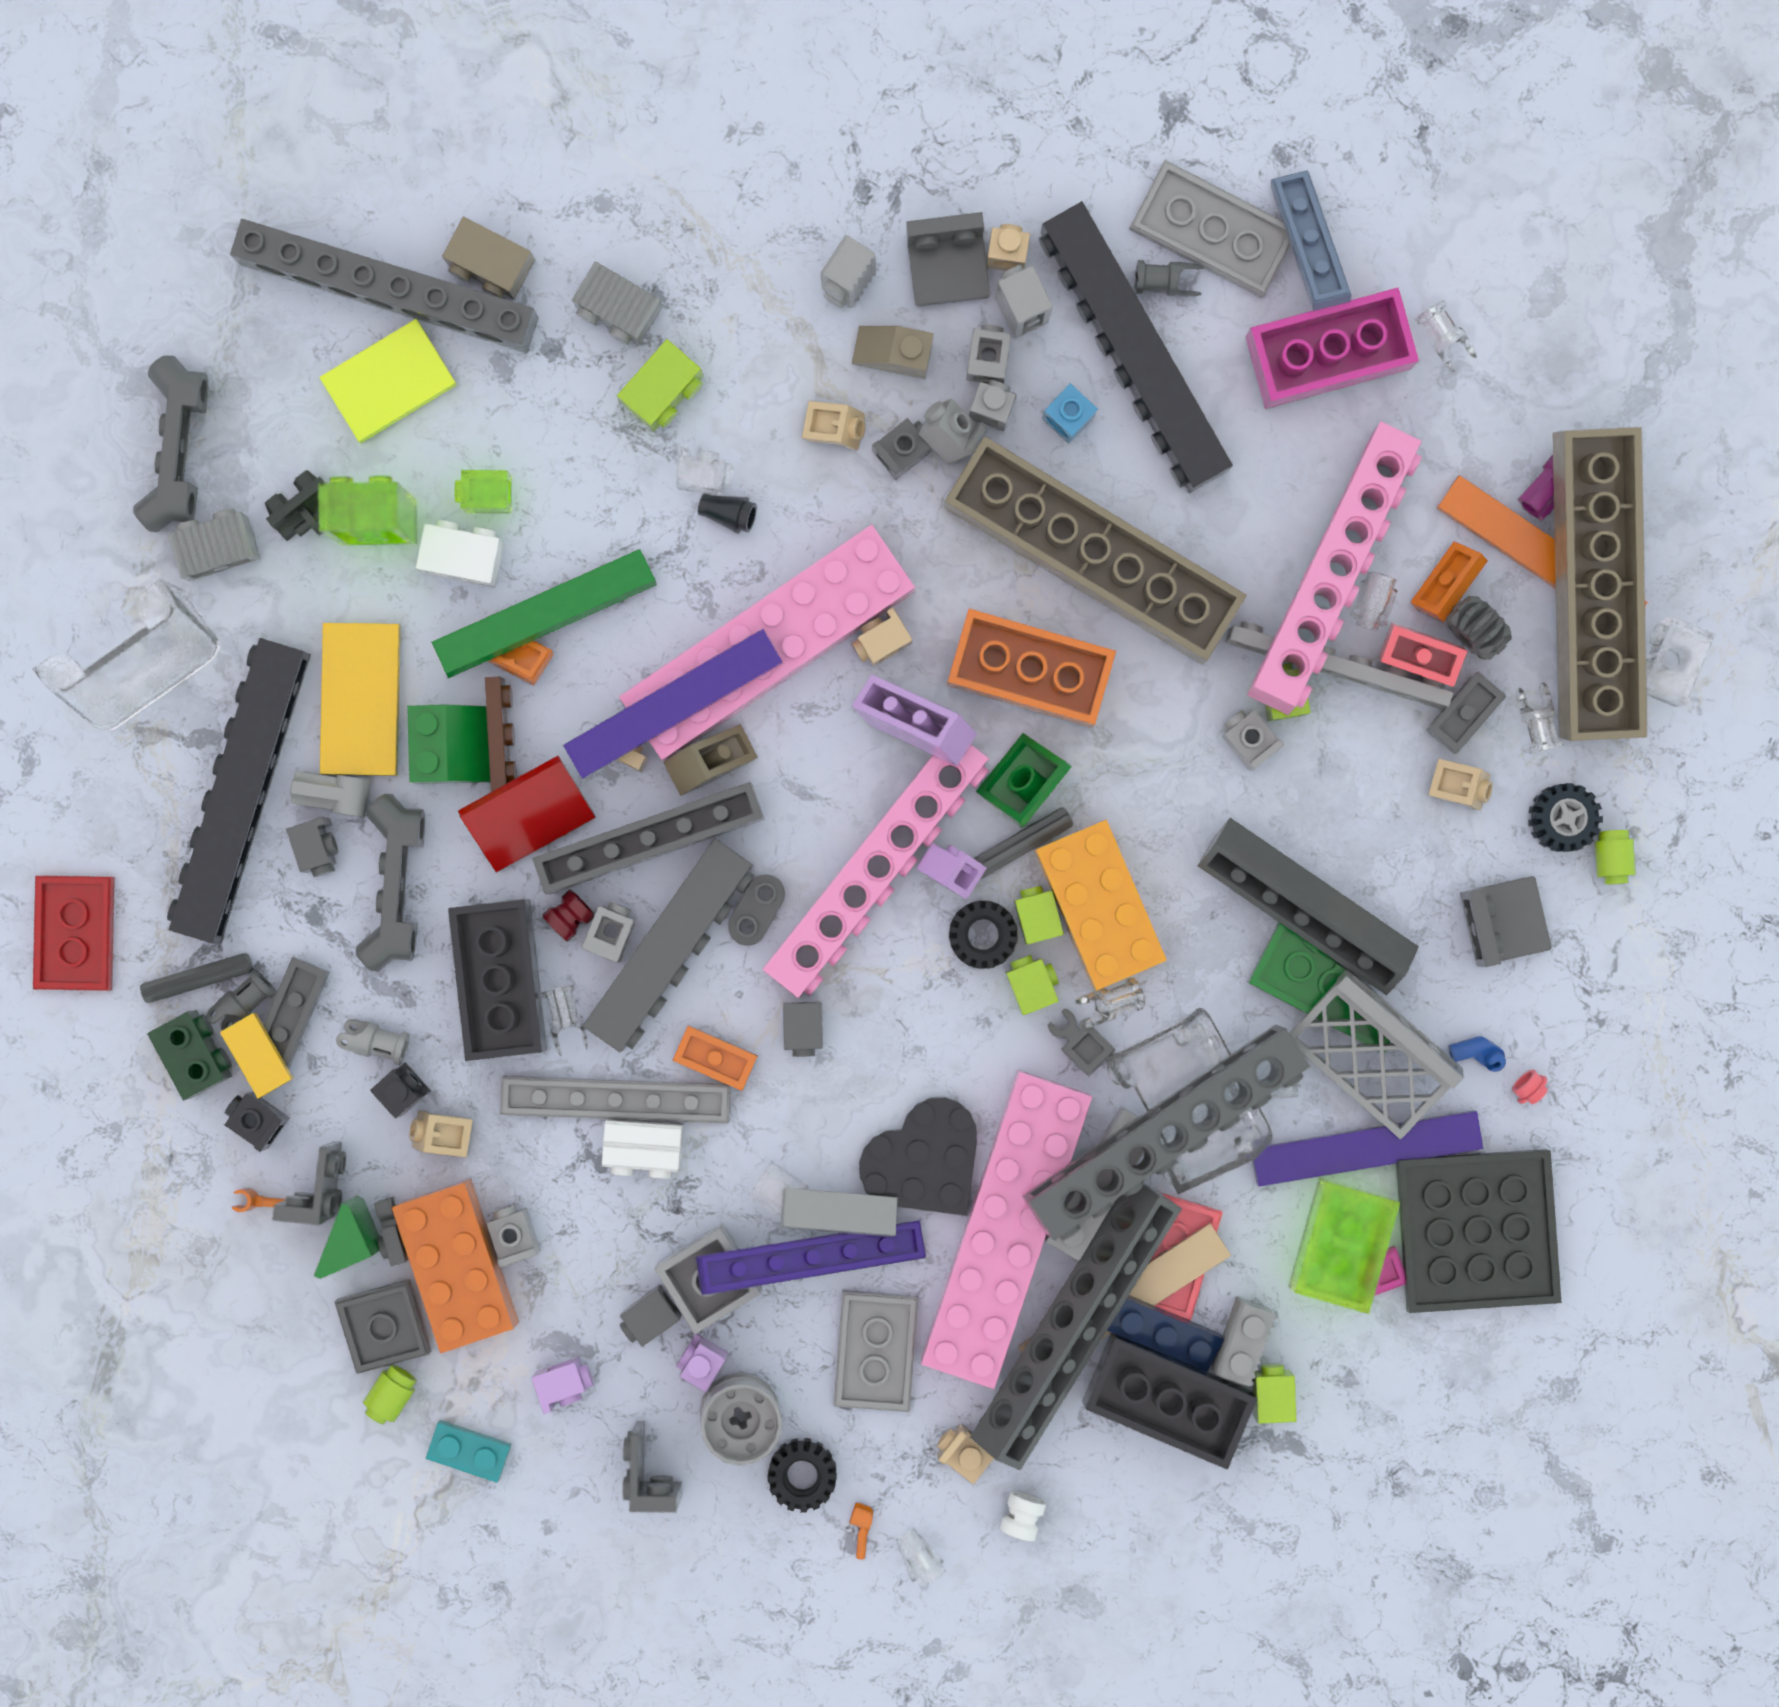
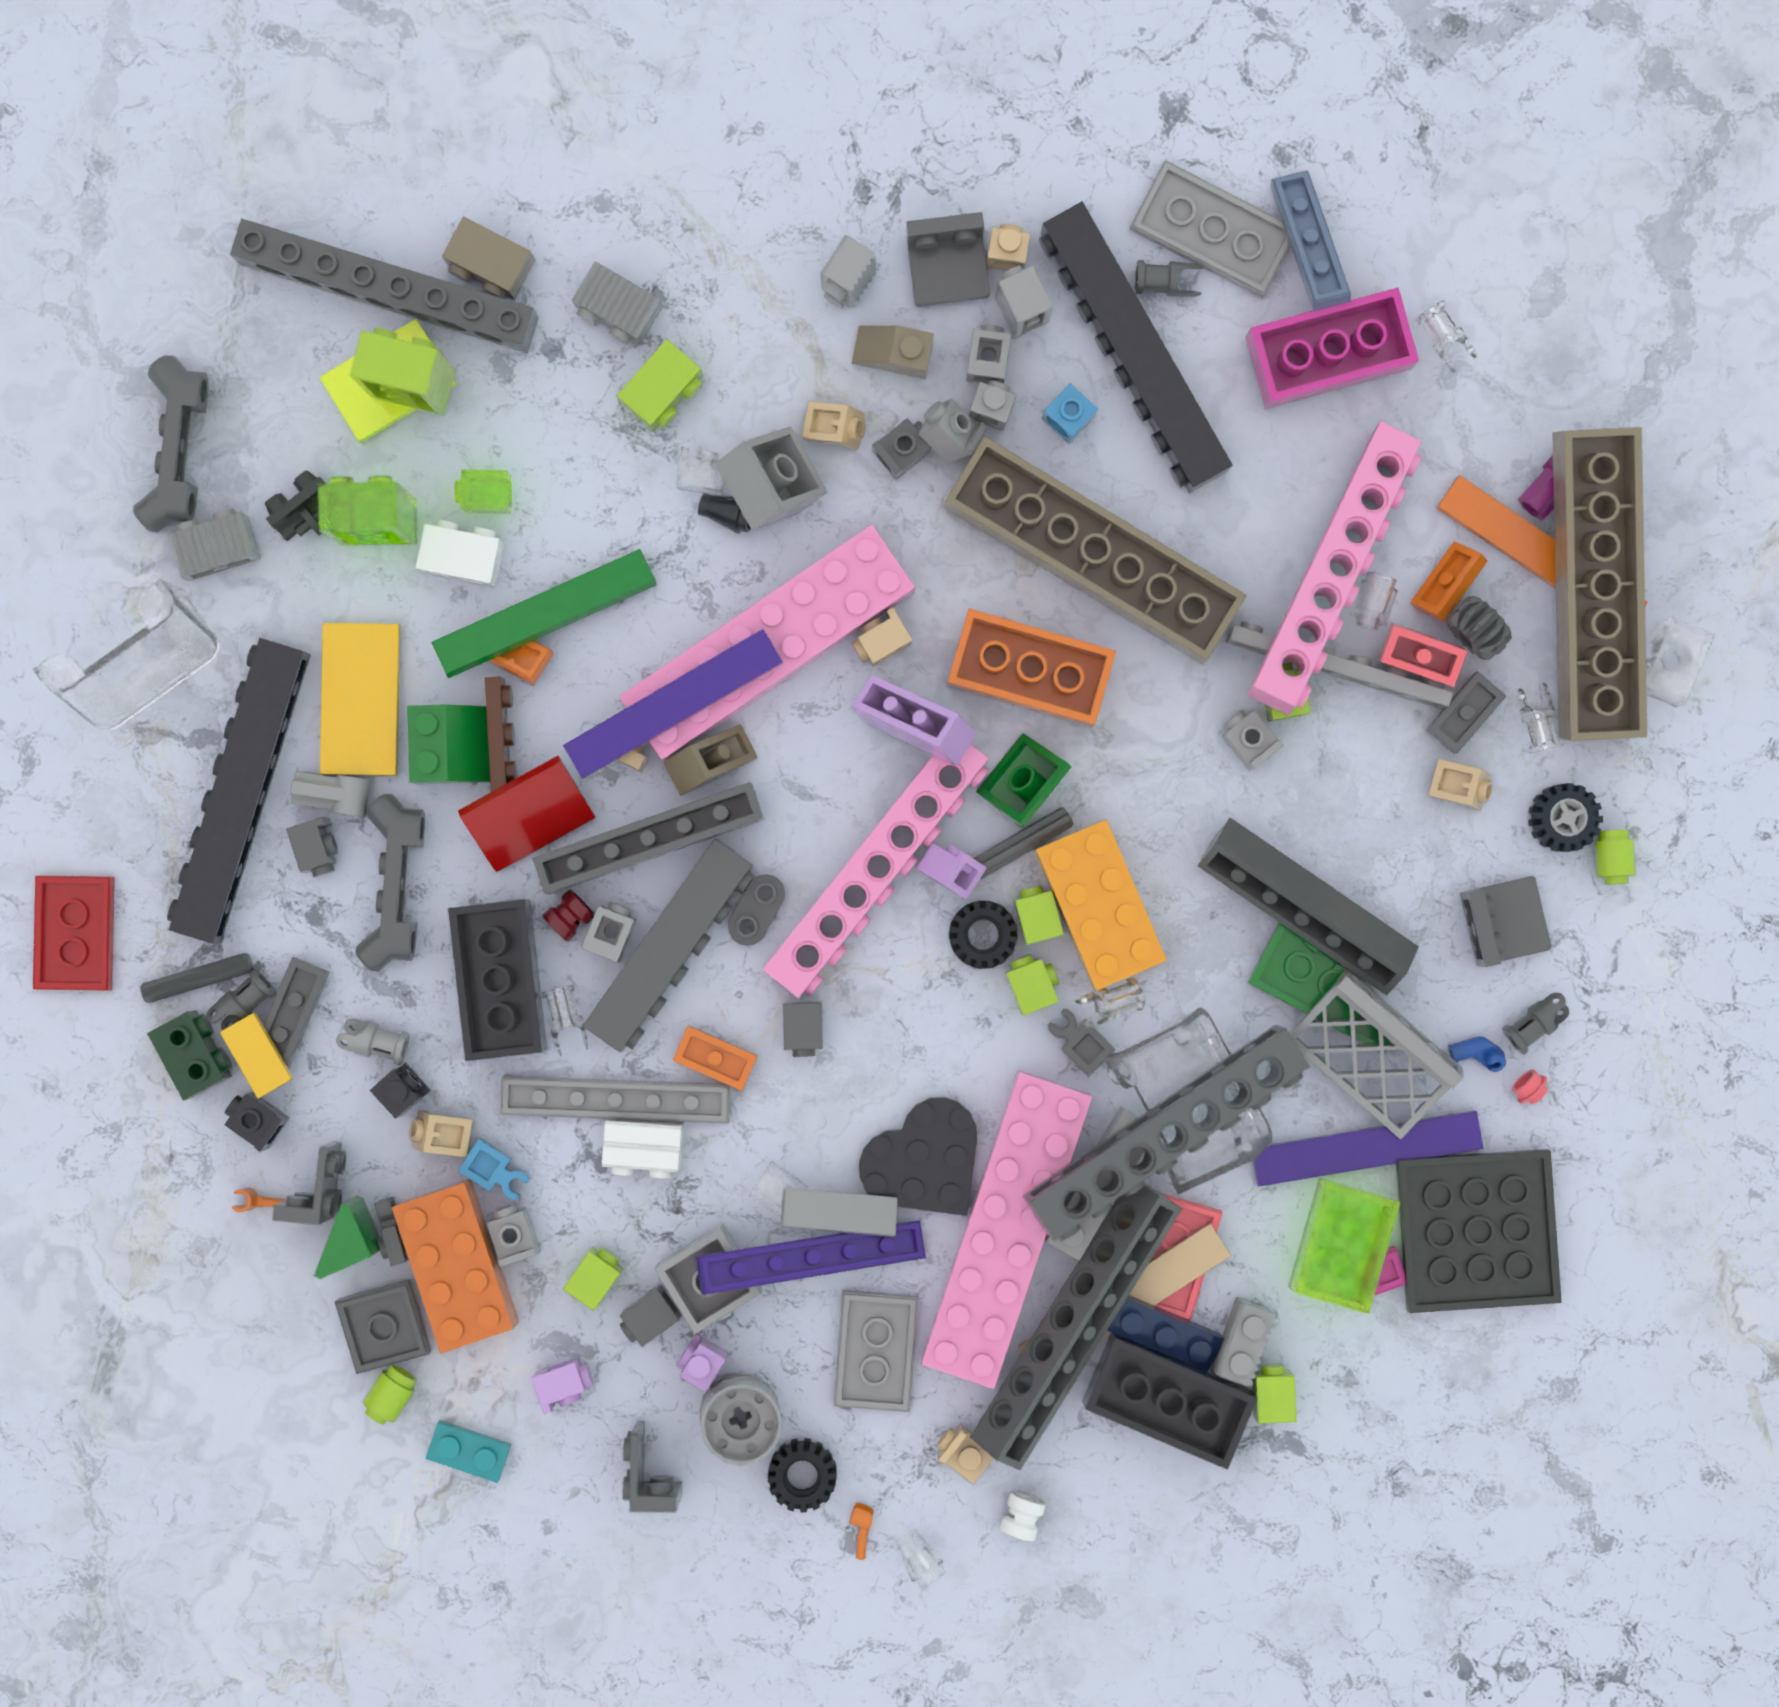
(403, 371): none -> lime brick
(489, 1166): none -> dark azure plate
(594, 1277): none -> lime brick
(771, 477): none -> light grey brick
(1538, 1021): none -> dark grey piece

